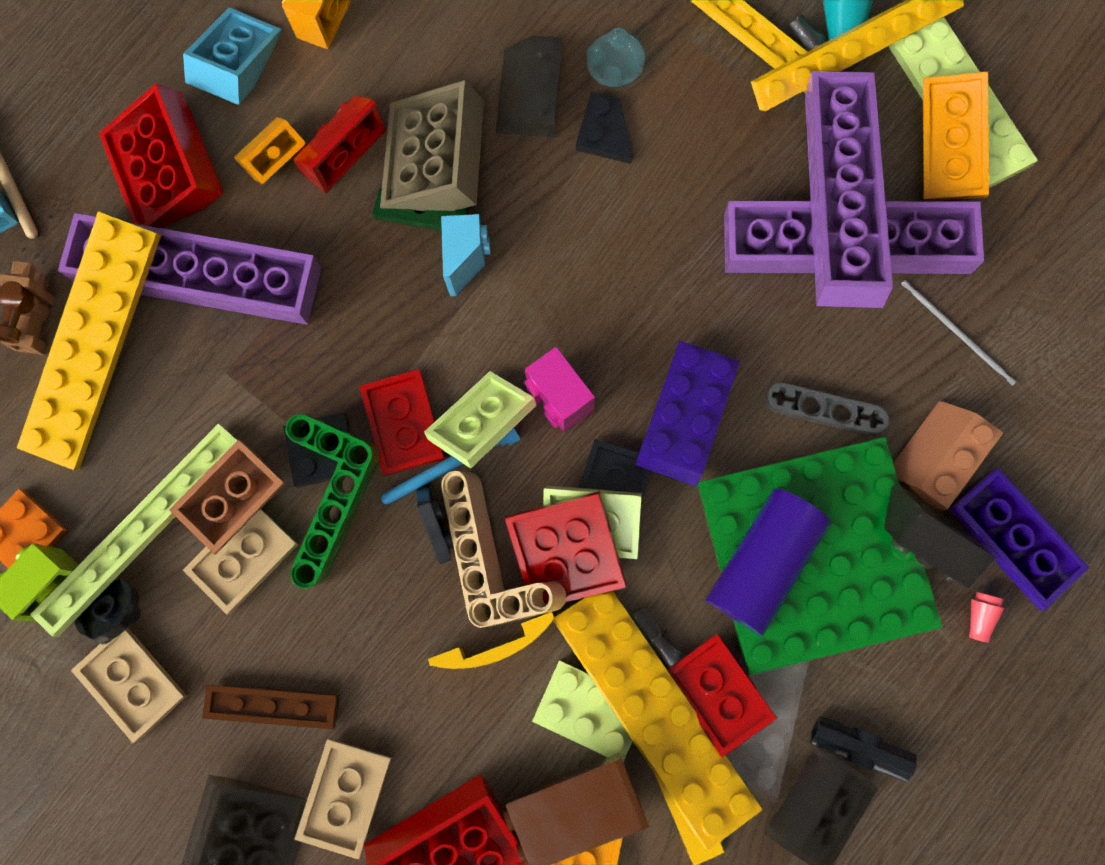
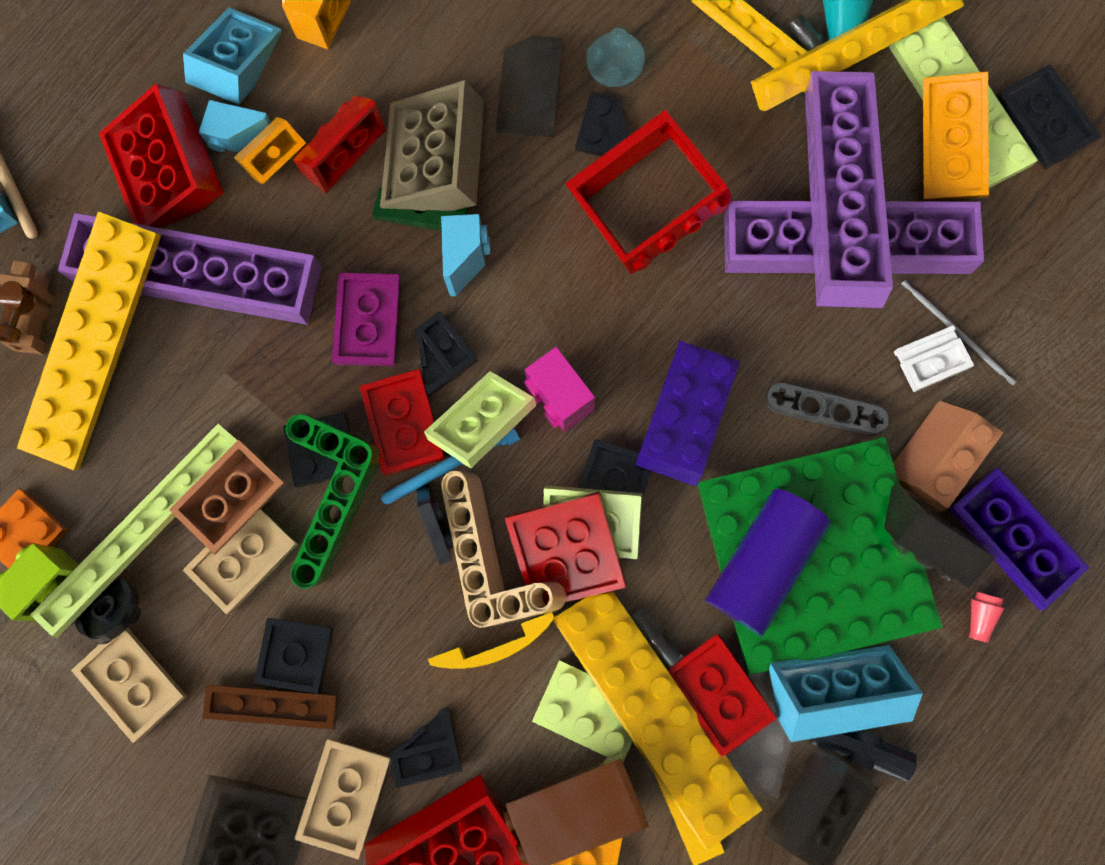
(231, 126): none -> medium azure slope
(293, 655): none -> black plate
(366, 319): none -> magenta plate
(428, 753): none -> black wing
(441, 353): none -> black wing
(624, 157): none -> red window
(843, 693): none -> medium azure slope
(933, 358): none -> white plate
(1048, 116): none -> black plate

